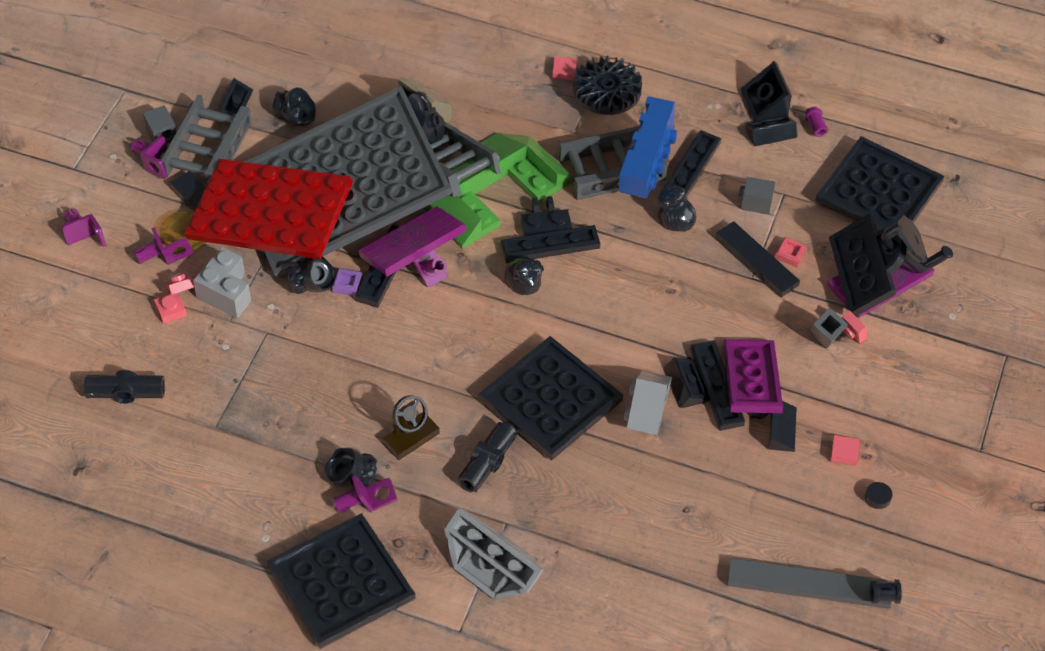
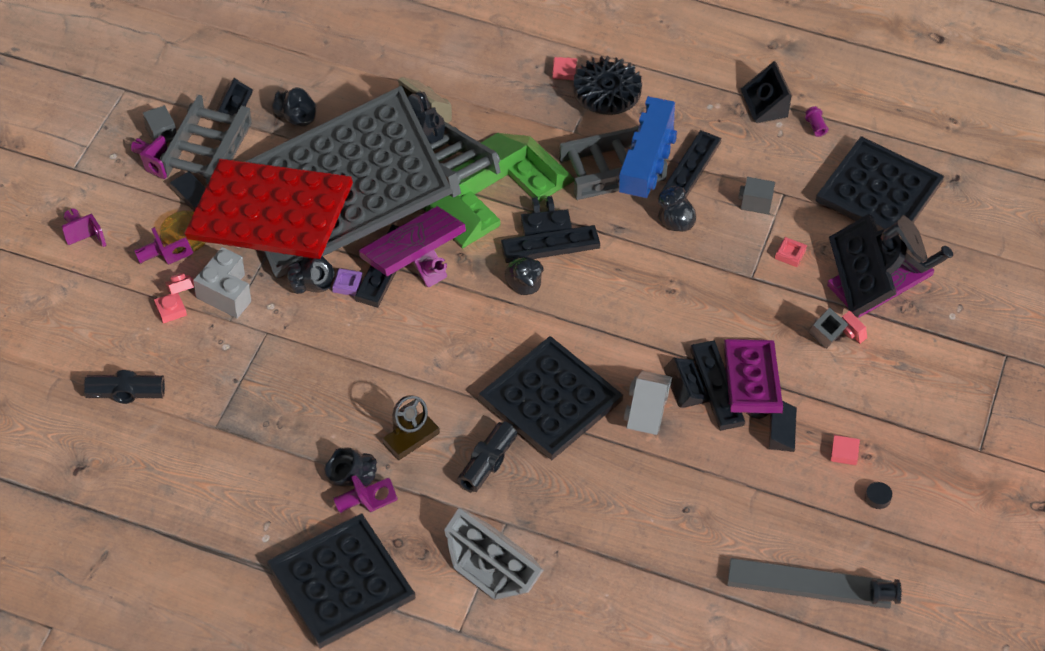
(757, 259): black tile -> none
(772, 130): black slope -> none

